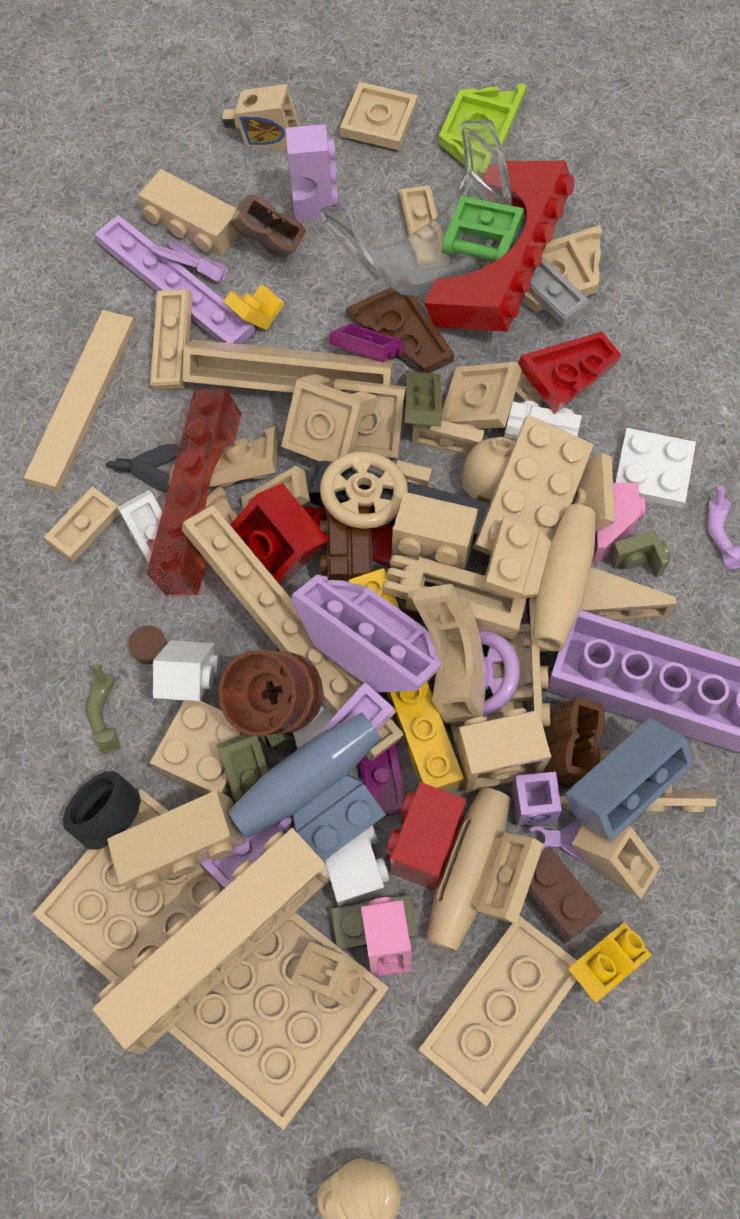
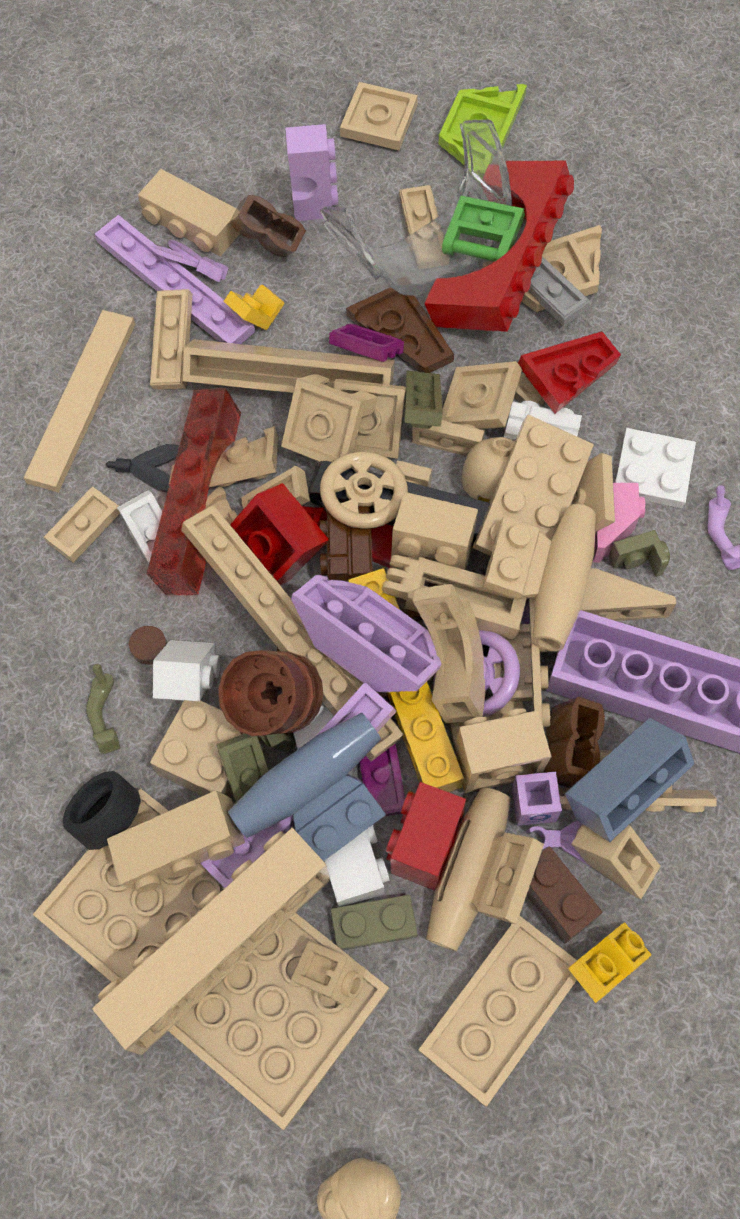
(263, 116): tan torso -> none
(387, 937): bright pink slope -> none

